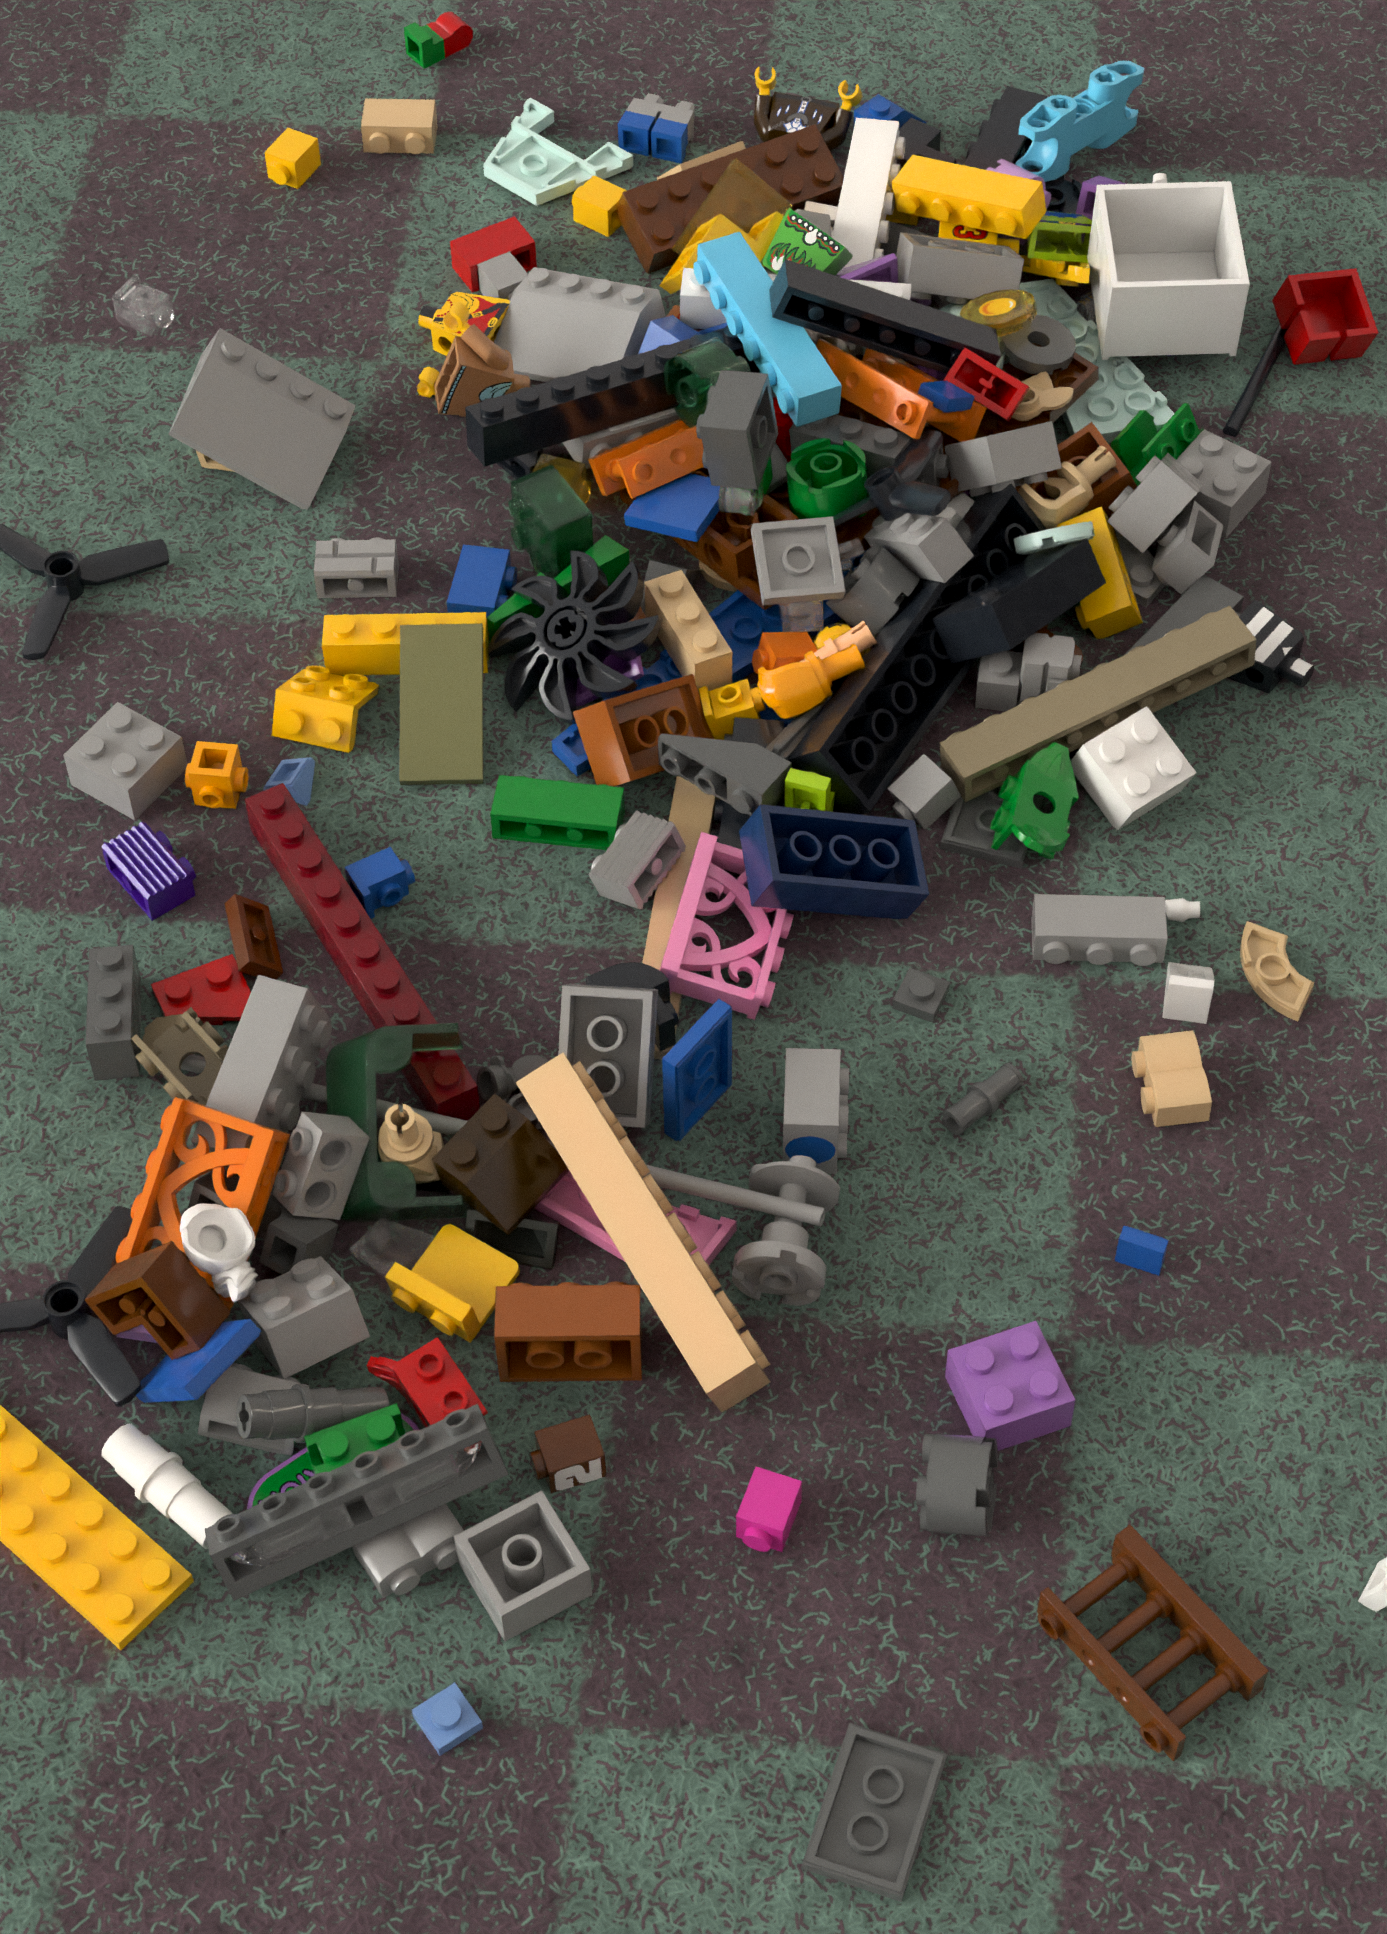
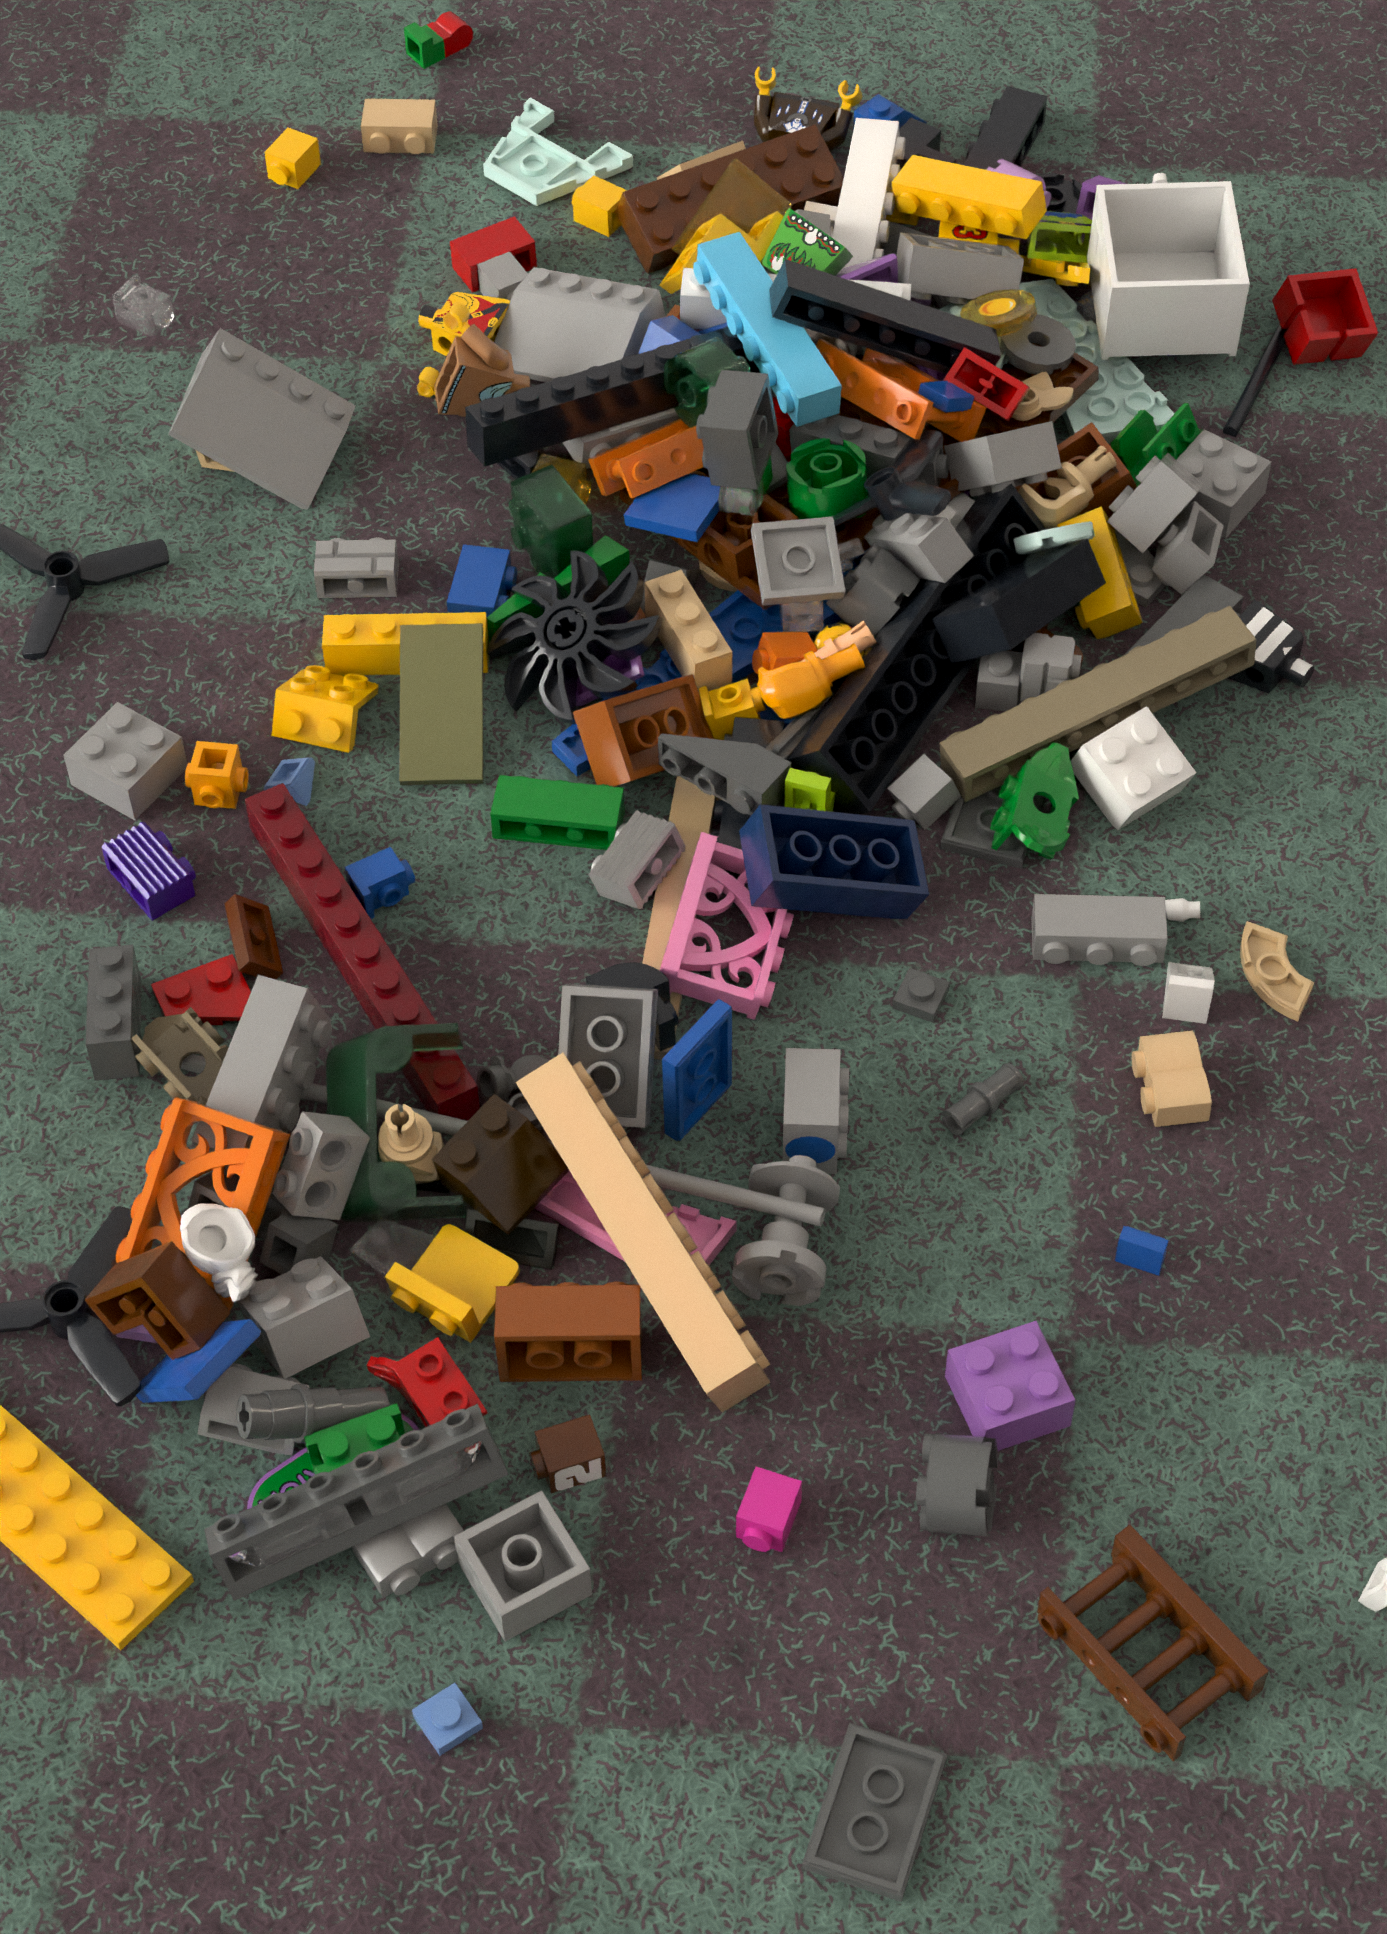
(163, 1481): white piece -> none
(657, 128): blue hips -> none
(1090, 119): medium azure piece -> none

